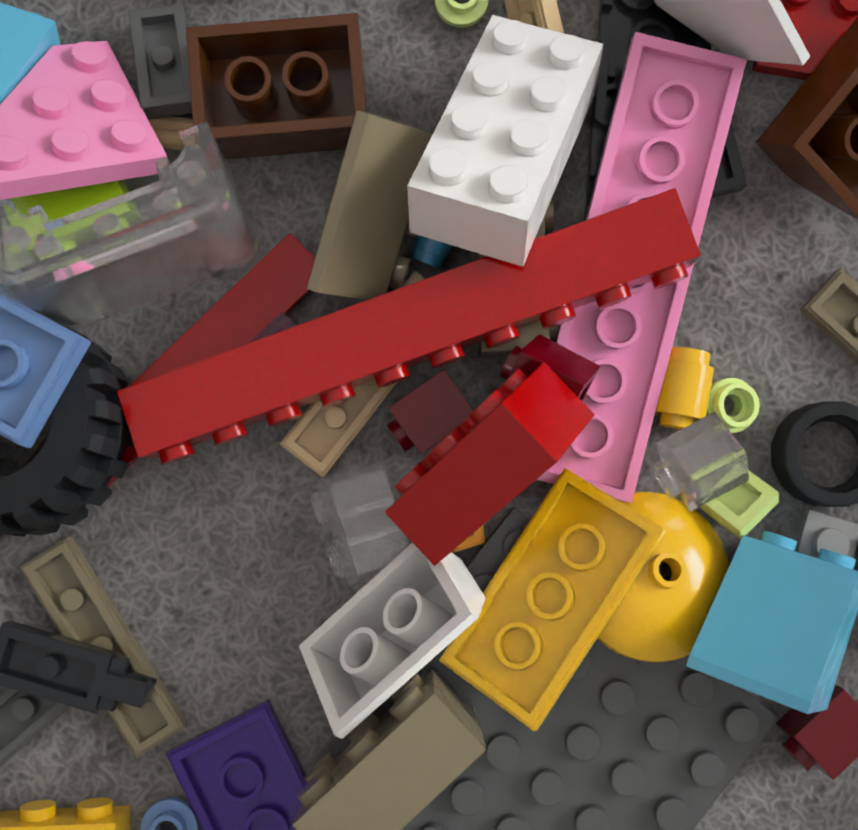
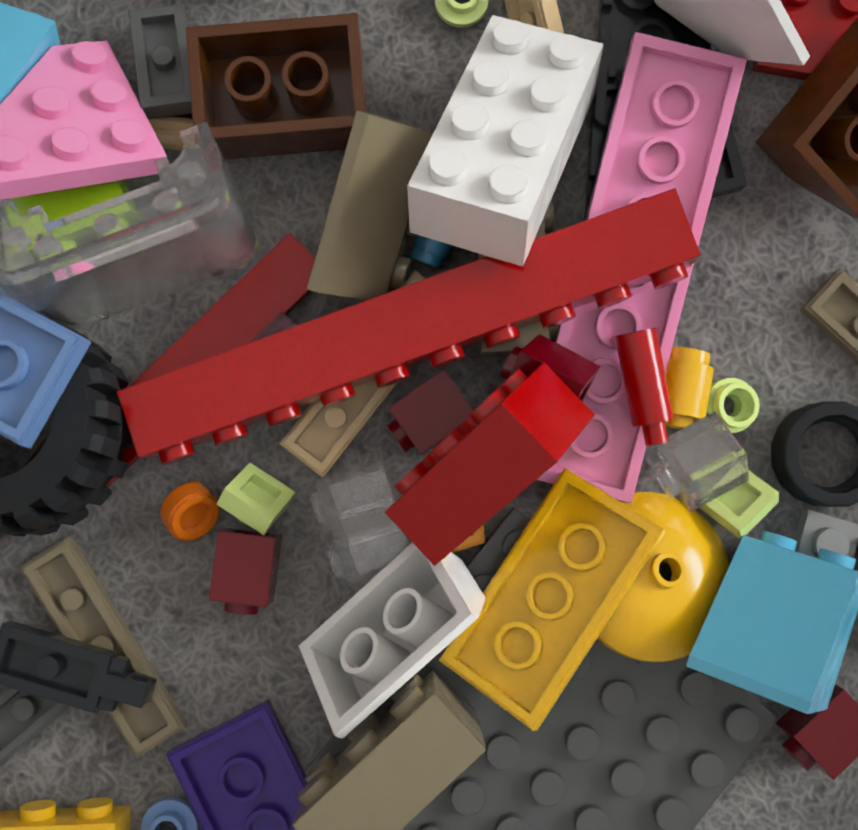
(190, 511): none -> orange tile
(245, 570): none -> dark red brick
(255, 498): none -> yellowish green plate
(645, 383): none -> red cylinder

